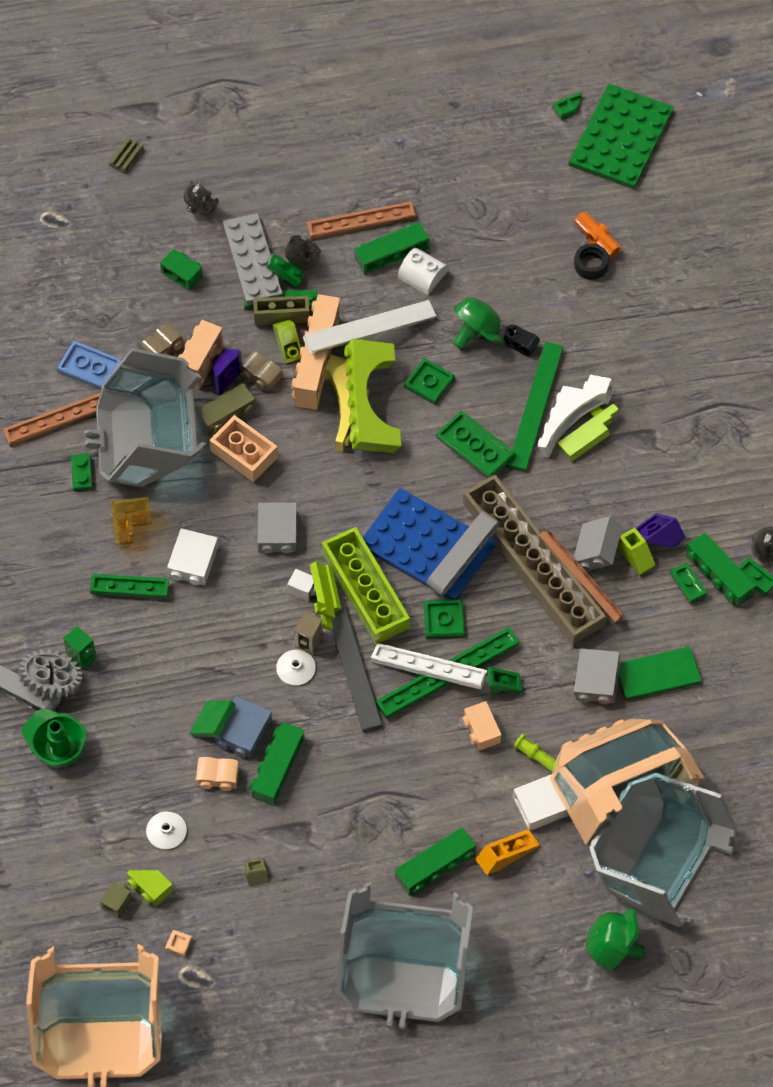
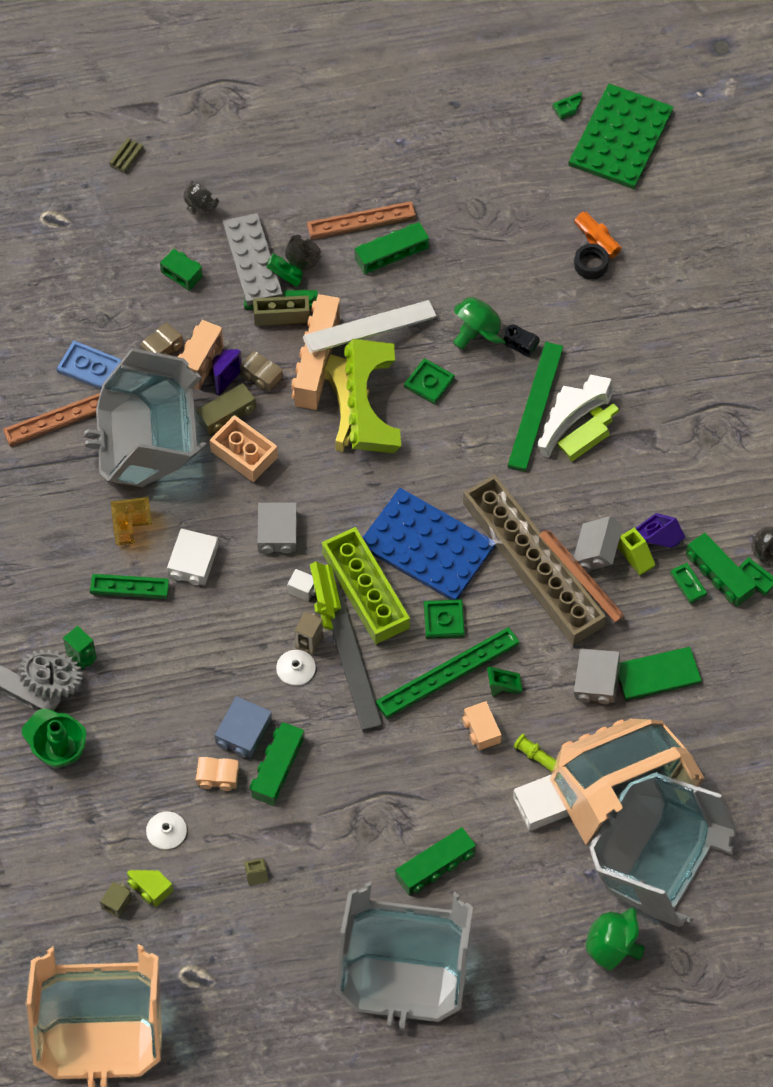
(81, 472): green plate -> none
(178, 943): light nougat tile -> none
(212, 718): green tile -> none
(287, 340): lime slope -> none
(422, 271): white brick -> none
(429, 666): white tile -> none
(462, 553): light grey beam -> none
(475, 444): green tile -> none
(506, 851): light orange slope -> none

